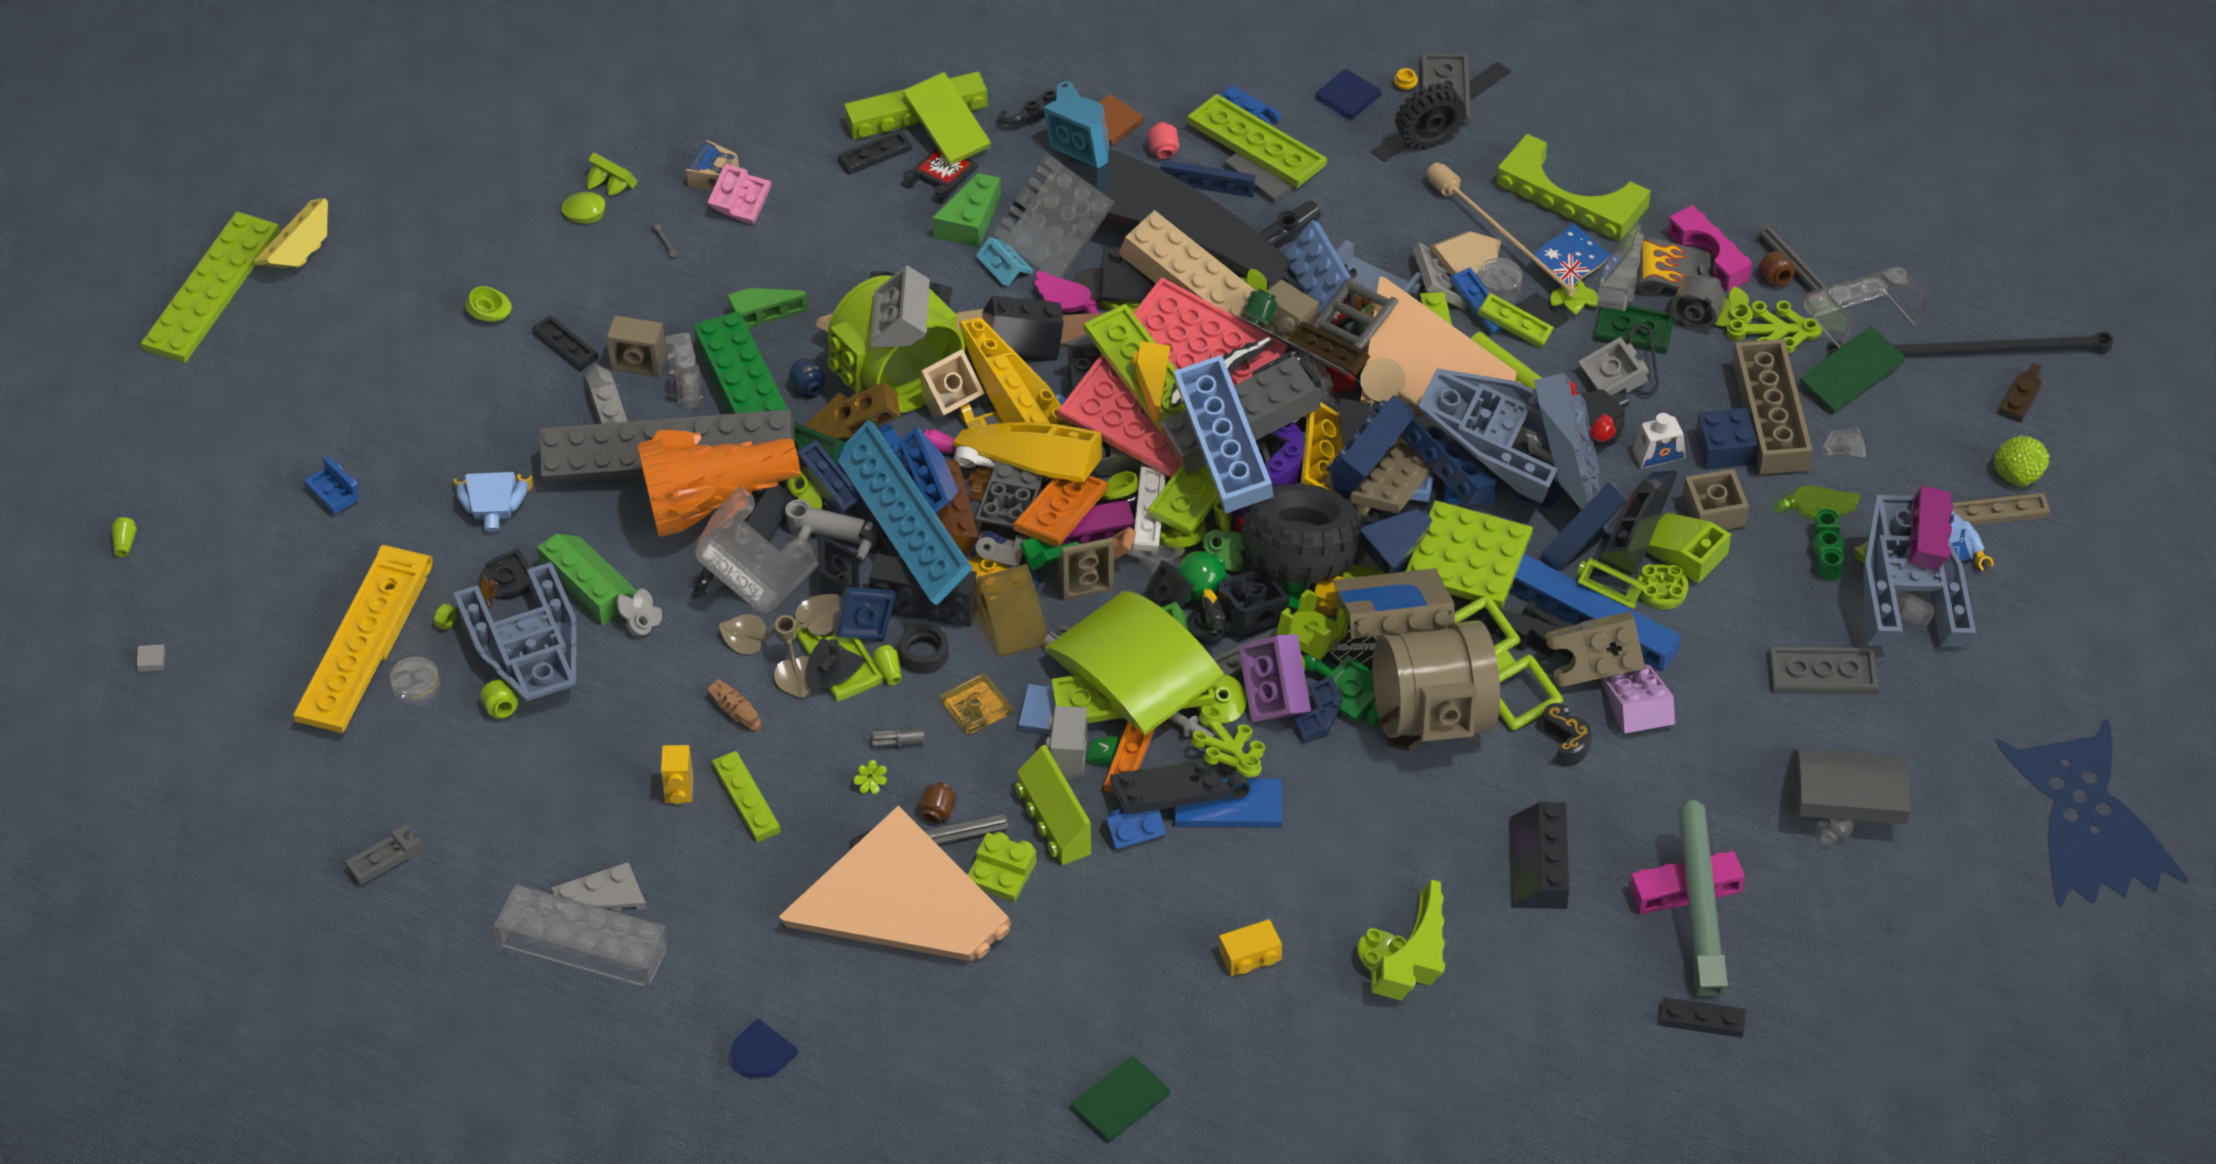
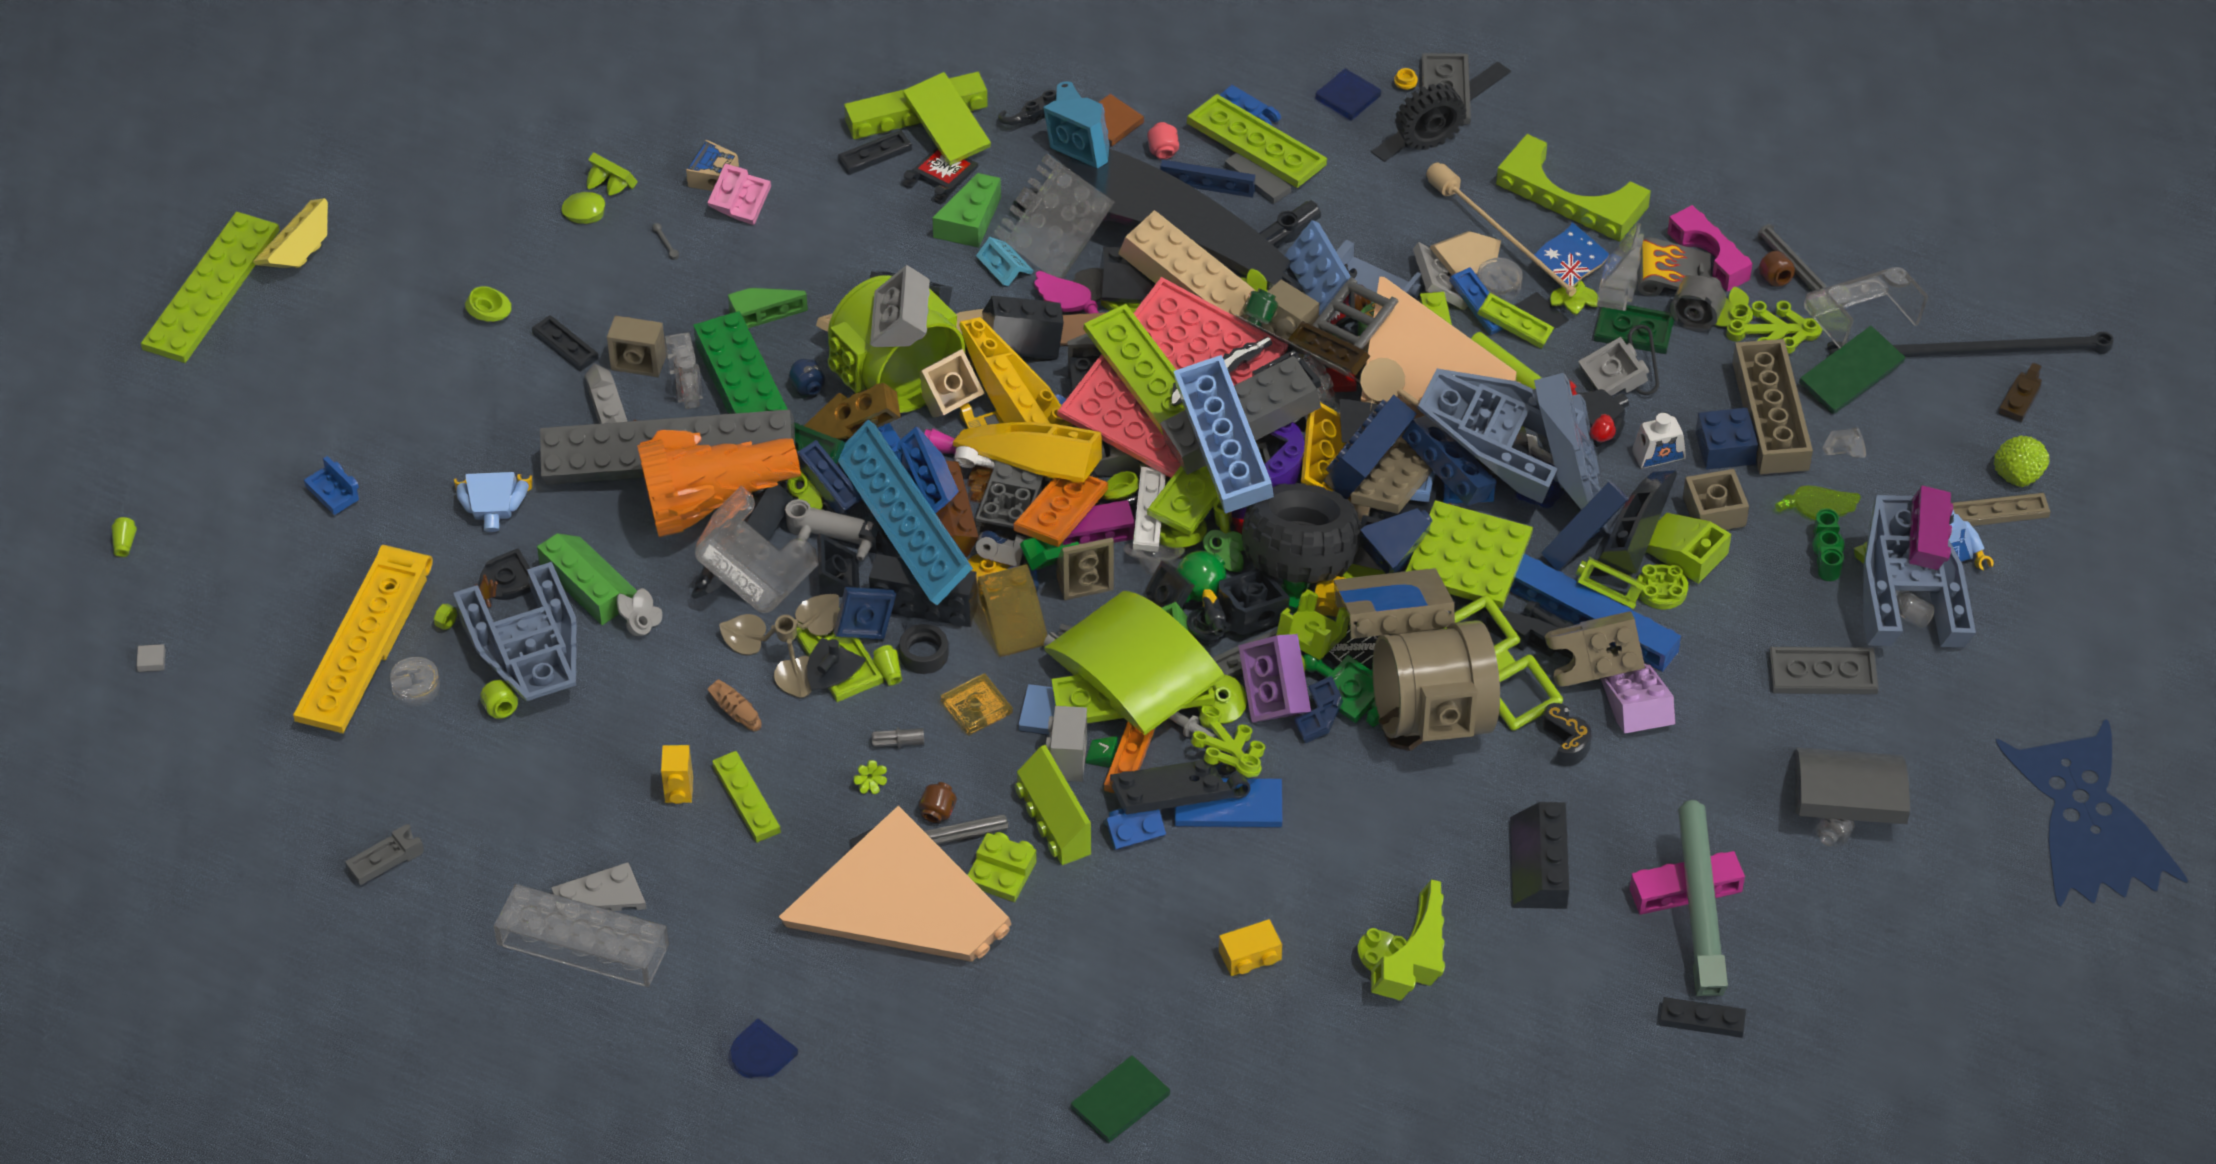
(1123, 542): nougat tile -> none
(1151, 373): yellow slope -> none

